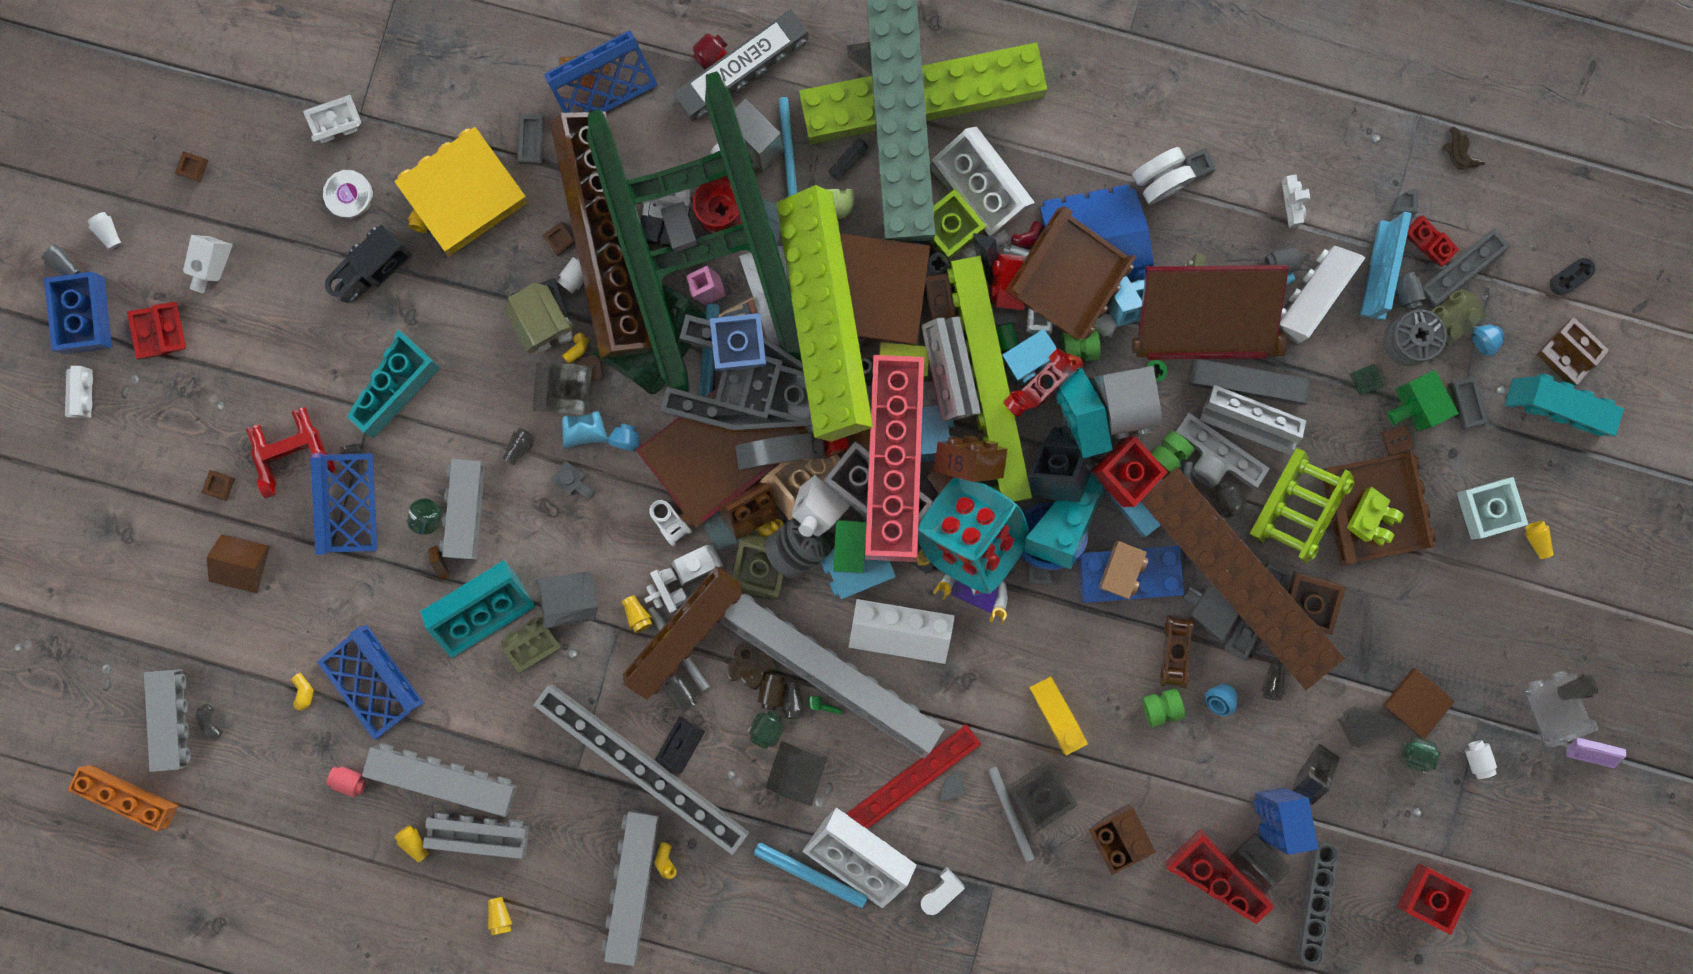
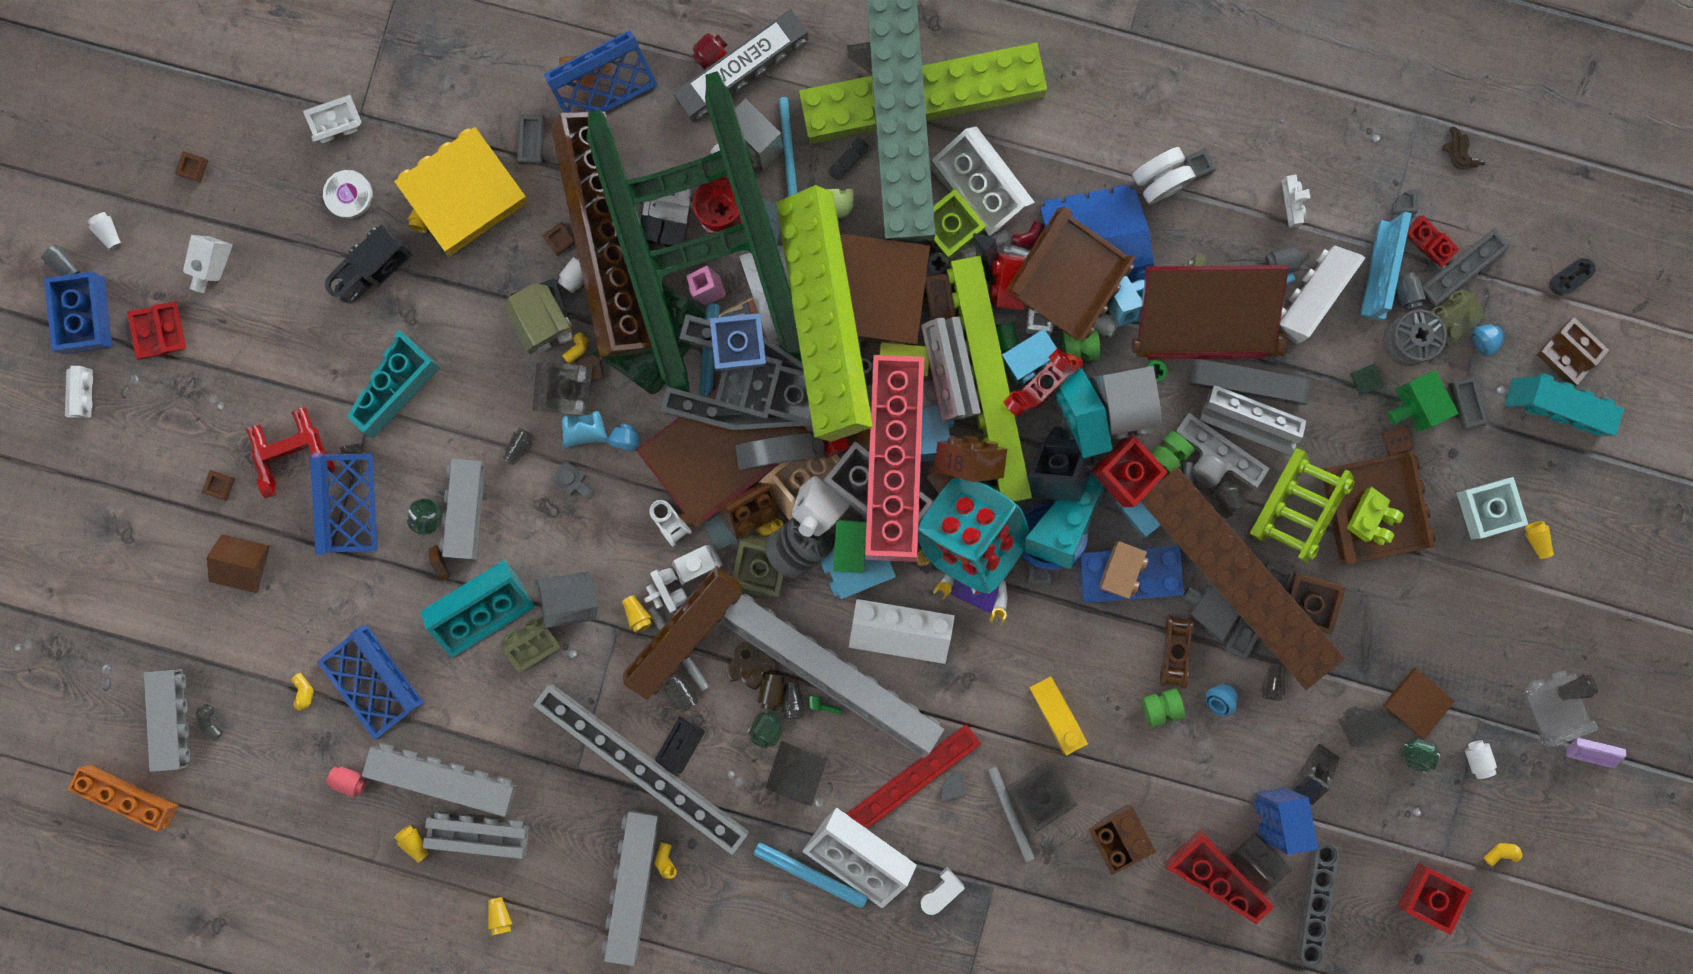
(679, 227): dark grey tile -> none
(1504, 851): none -> yellow arm

